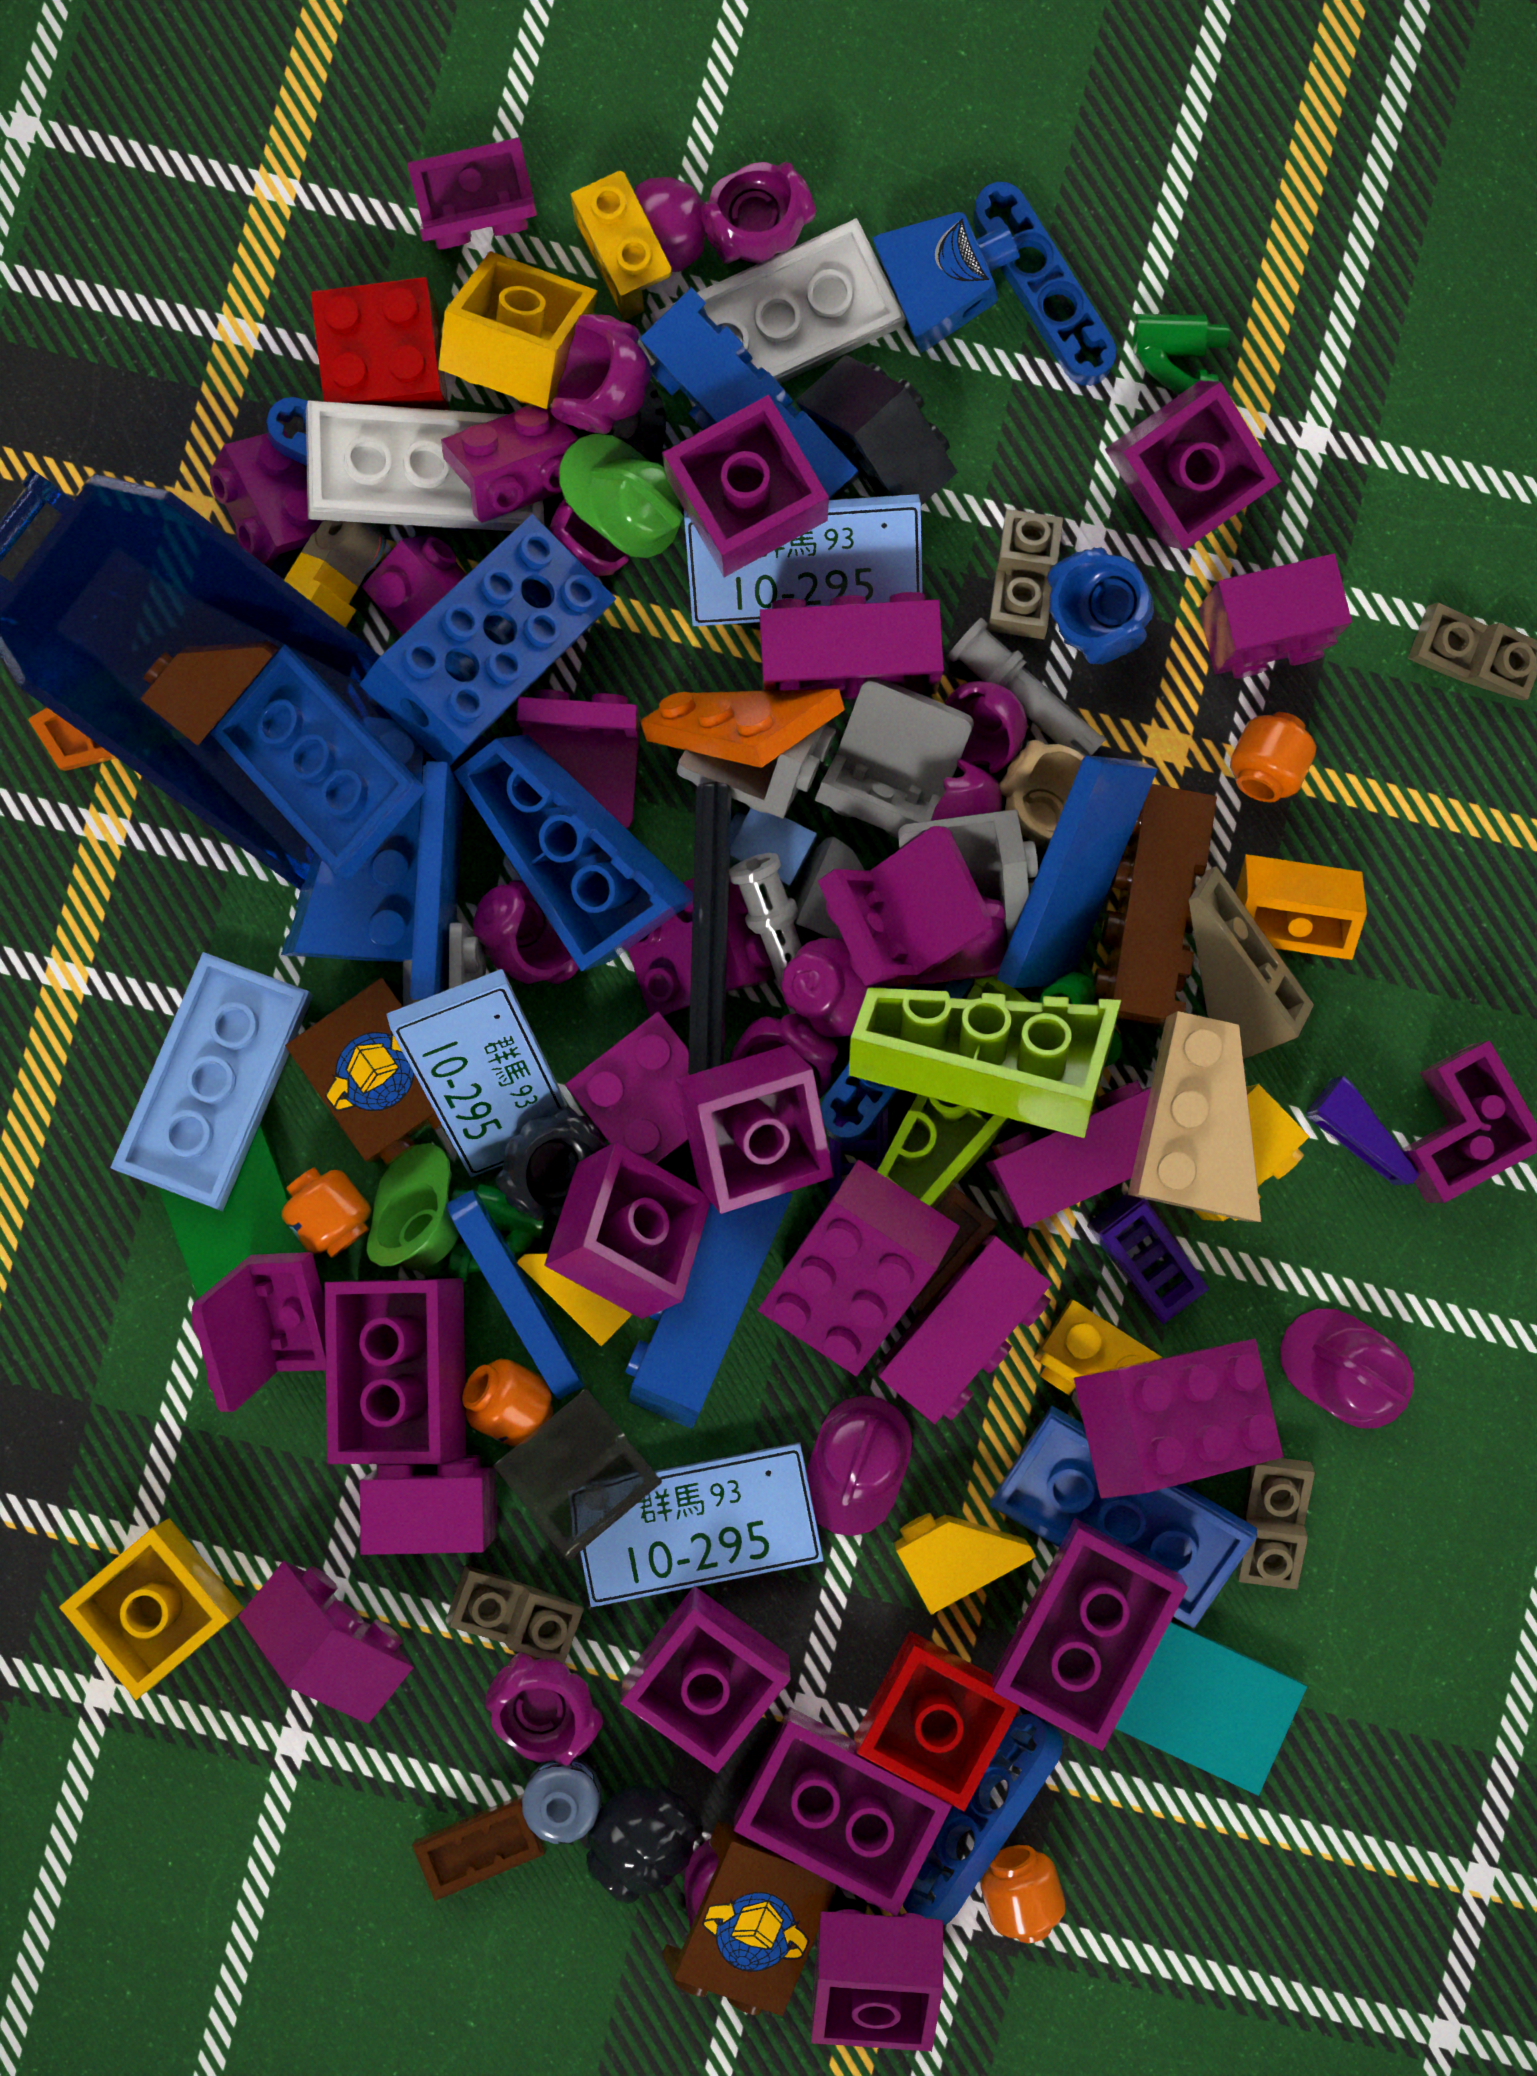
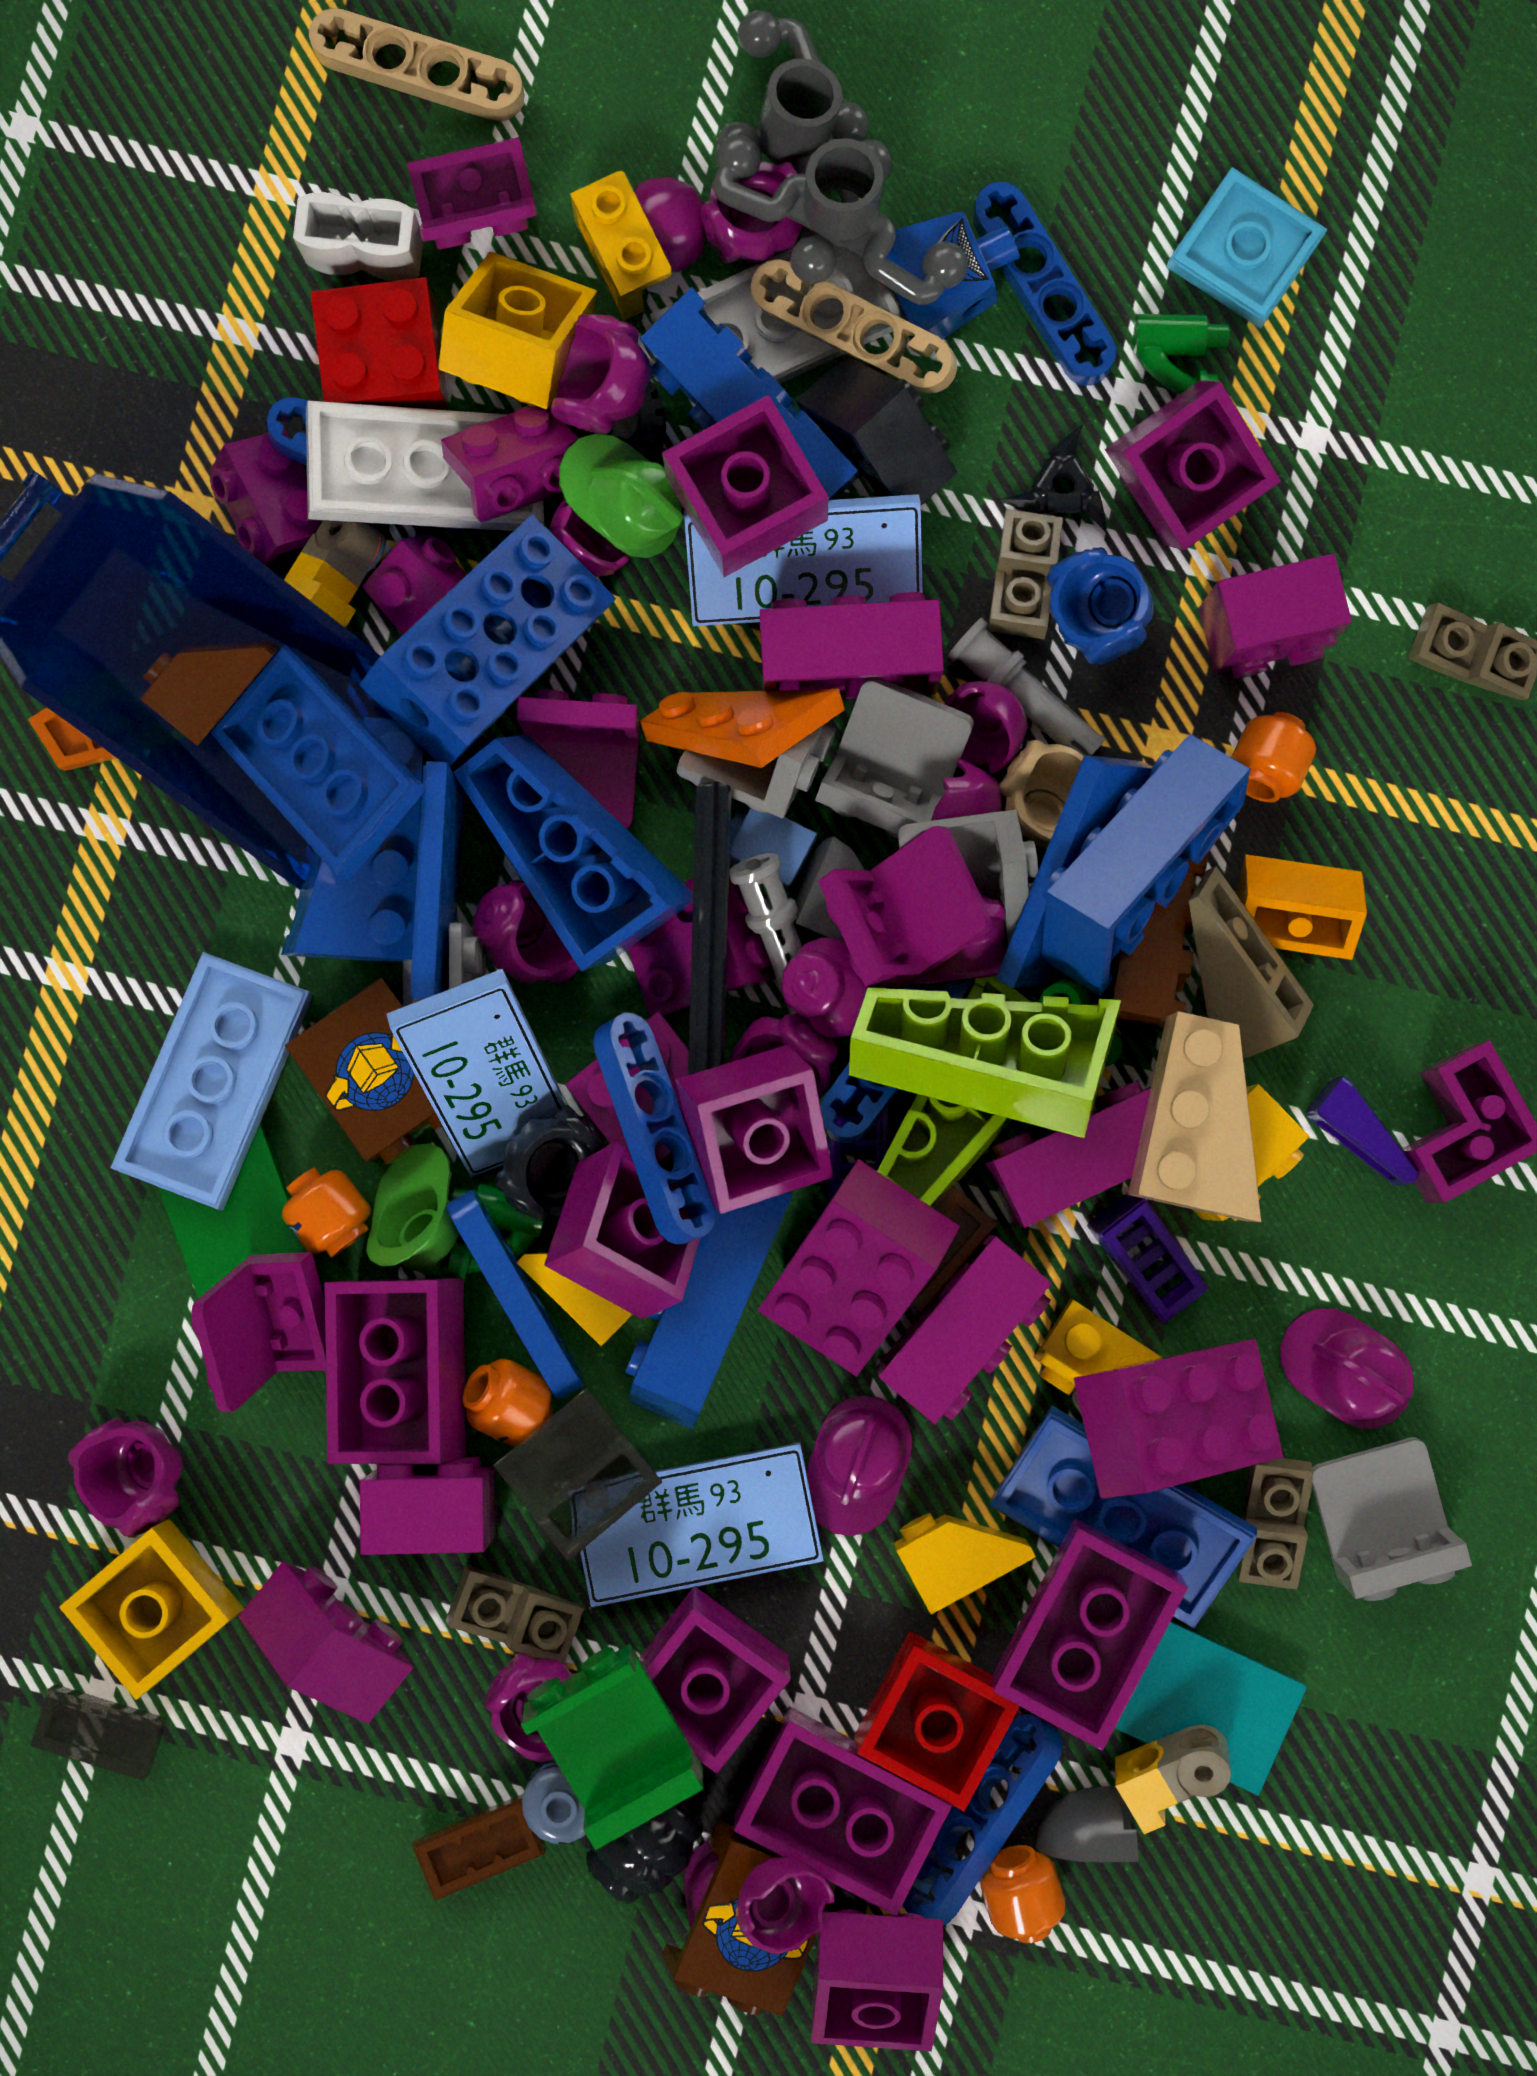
(98, 1732): none -> clear smoke tile
(127, 1475): none -> magenta hair
(353, 237): none -> white brick
(420, 57): none -> tan beam
(614, 1743): none -> green panel
(662, 1126): none -> blue beam
(782, 1904): none -> magenta hair
(801, 99): none -> dark grey wheel
(851, 330): none -> tan beam
(856, 225): none -> dark grey wheel
(1046, 499): none -> black piece
(1089, 1828): none -> dark grey brick
(1139, 860): none -> blue wedge
(1172, 1771): none -> leg
(1246, 247): none -> medium azure tile
(1386, 1520): none -> light grey bracket

